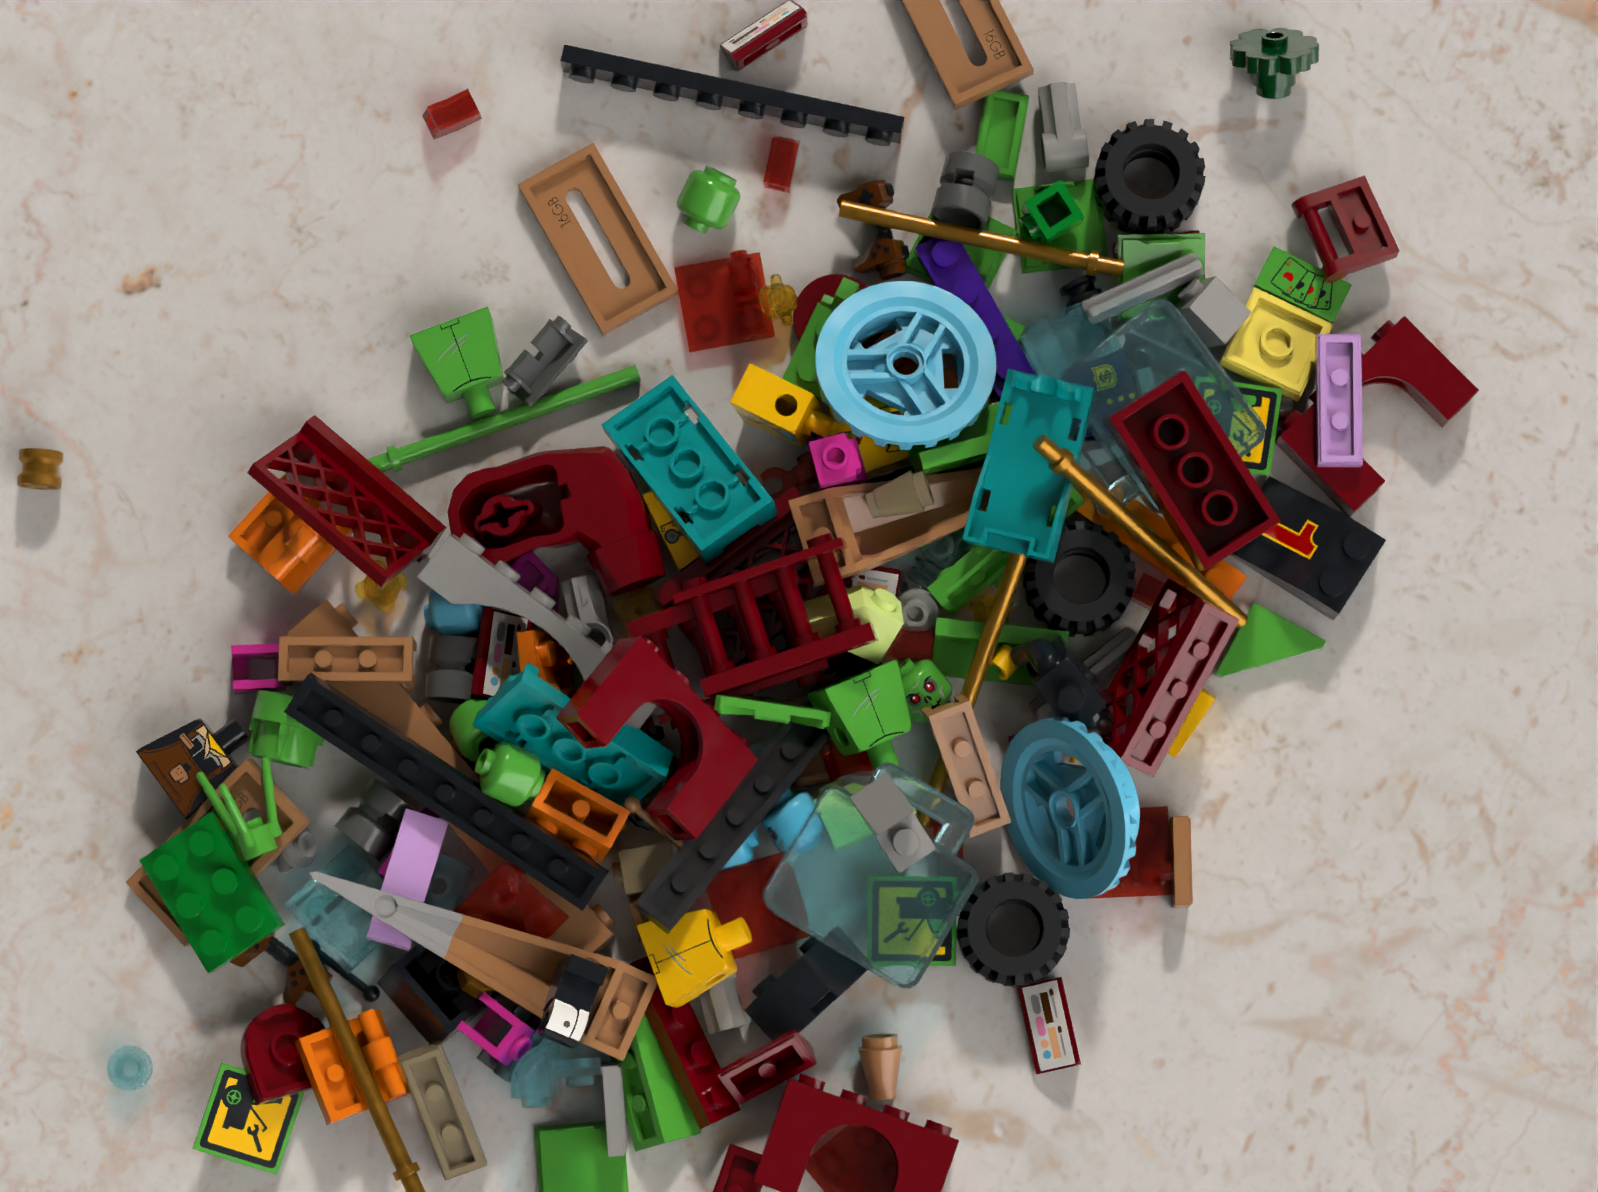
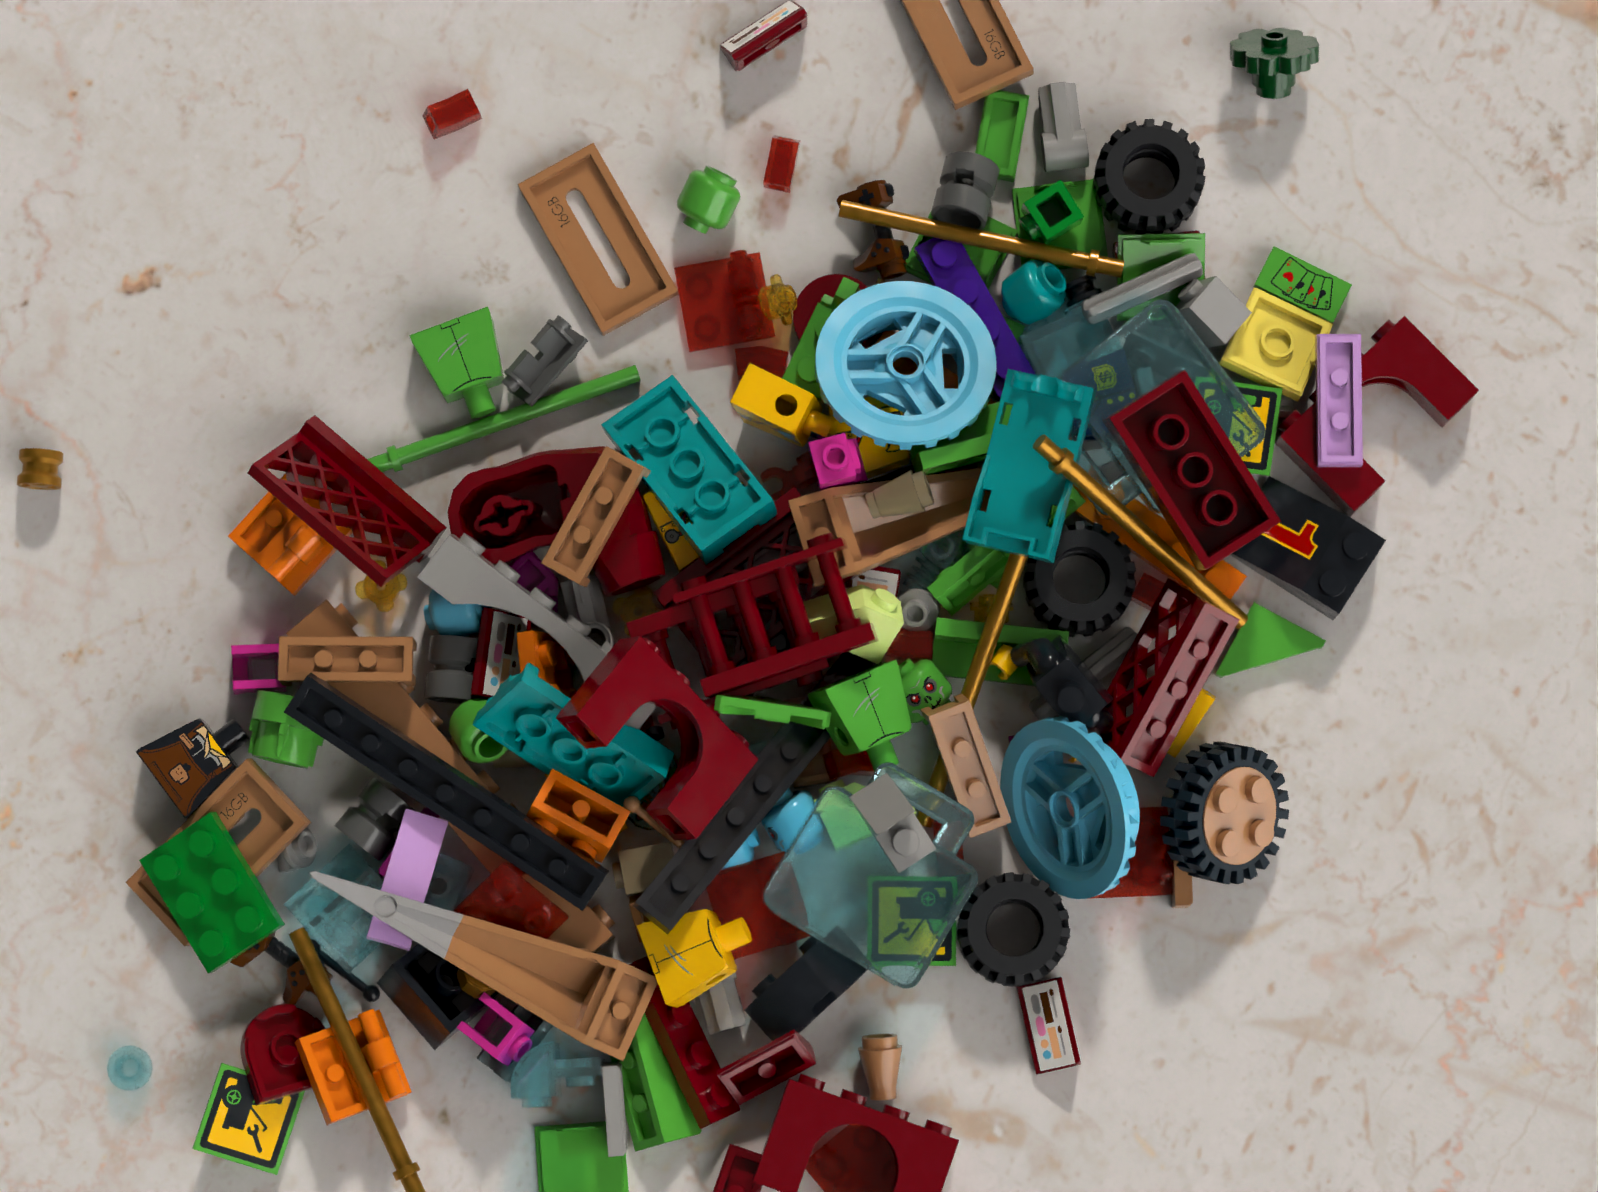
(250, 837): bright green plant -> none
(442, 1110): dark tan tile -> none
(509, 773): bright green head -> none
(570, 1000): black leg -> none
(594, 516): none -> medium nougat container
(749, 99): black plate -> none
(764, 357): none -> clear red piece
(1033, 291): none -> teal head
(1224, 812): none -> wheel
(1358, 223): dark red plate -> none

